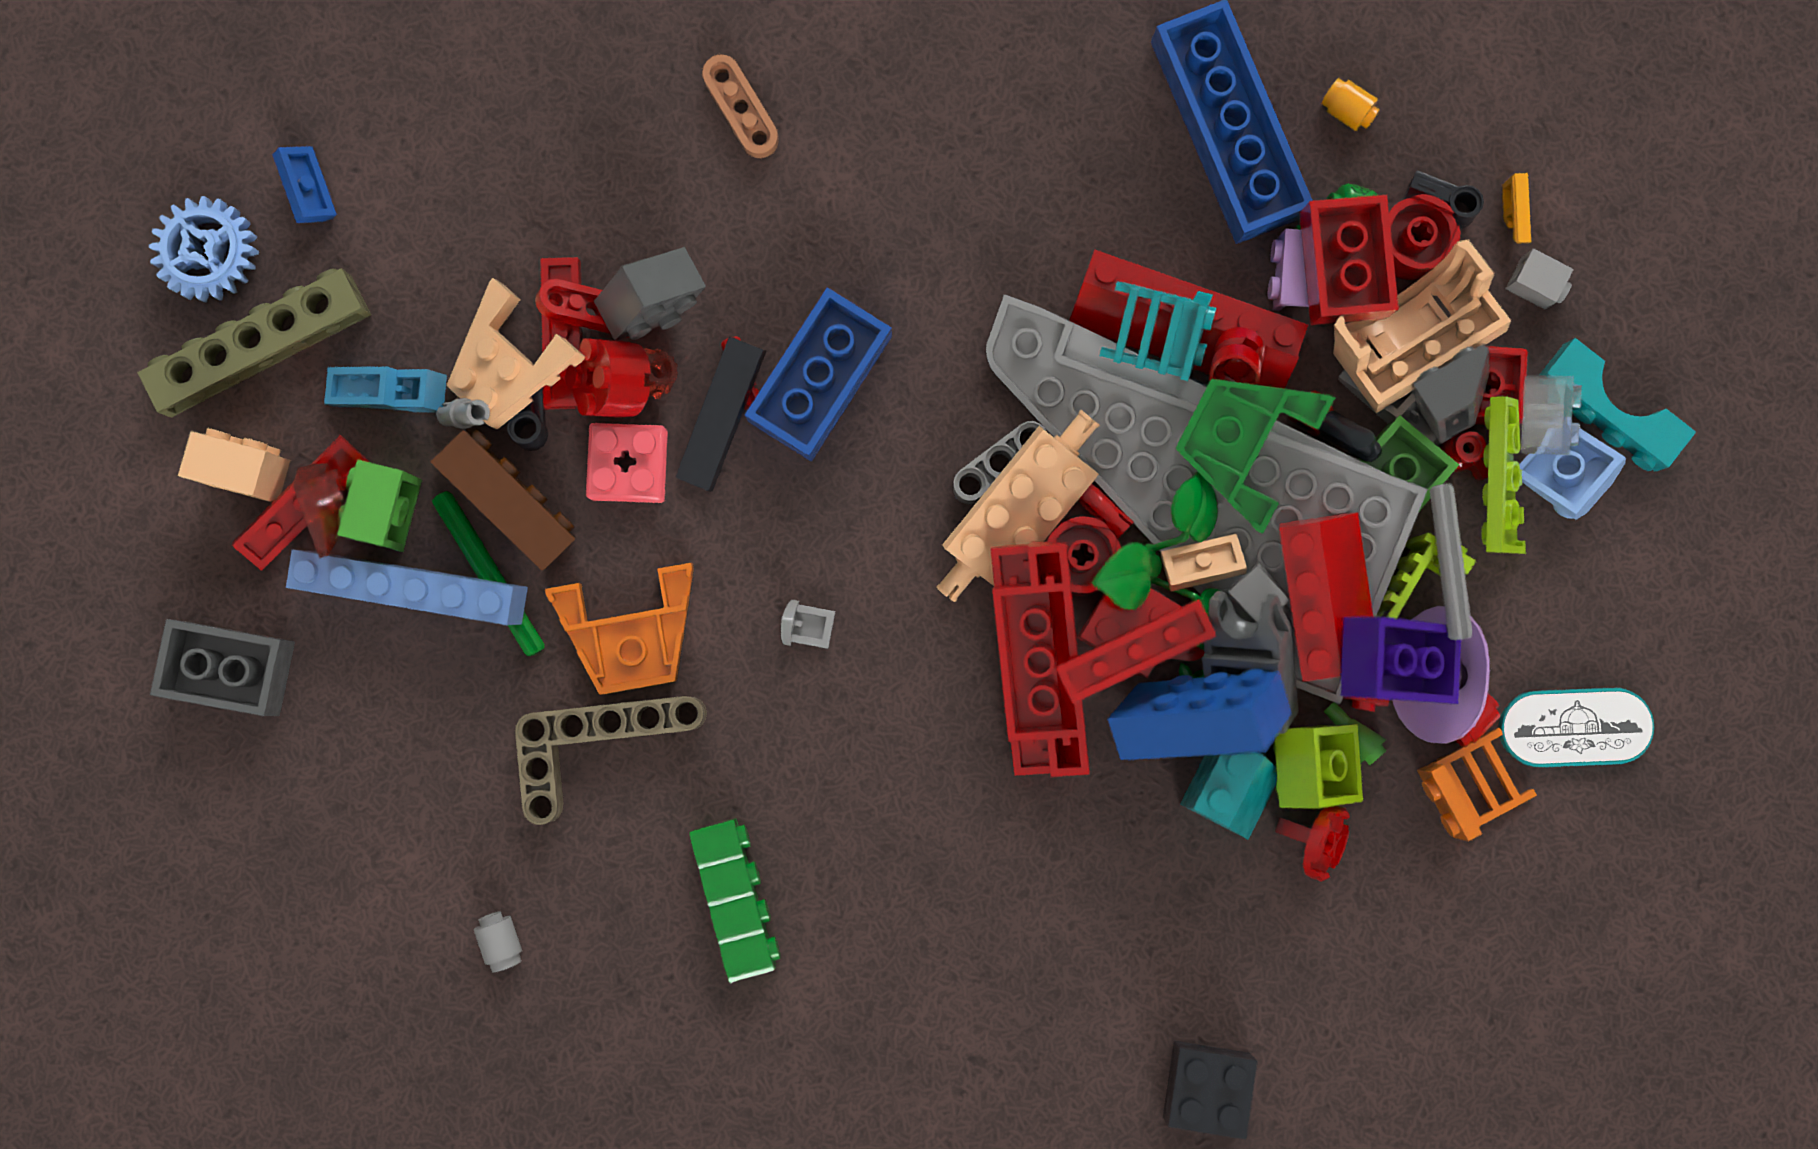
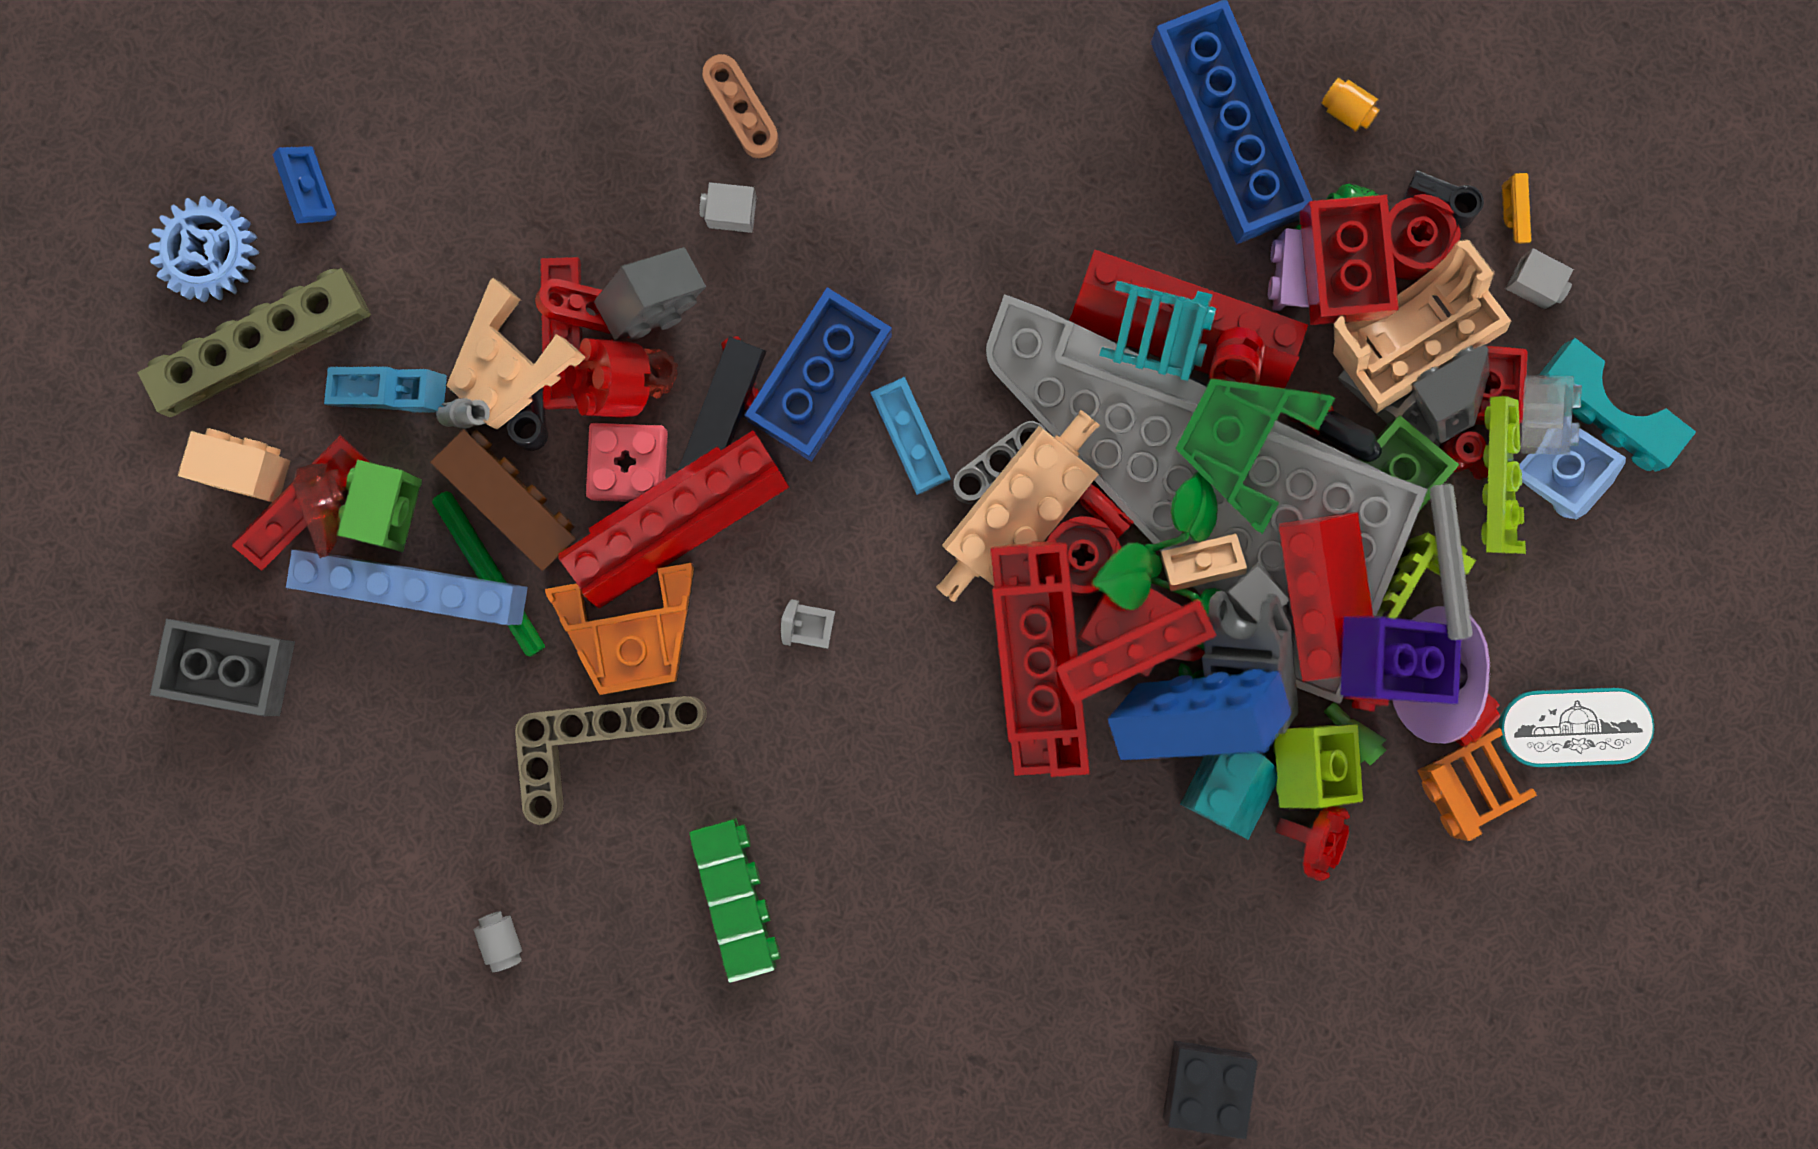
(672, 519): none -> red slope
(729, 207): none -> light grey brick
(910, 435): none -> dark azure tile

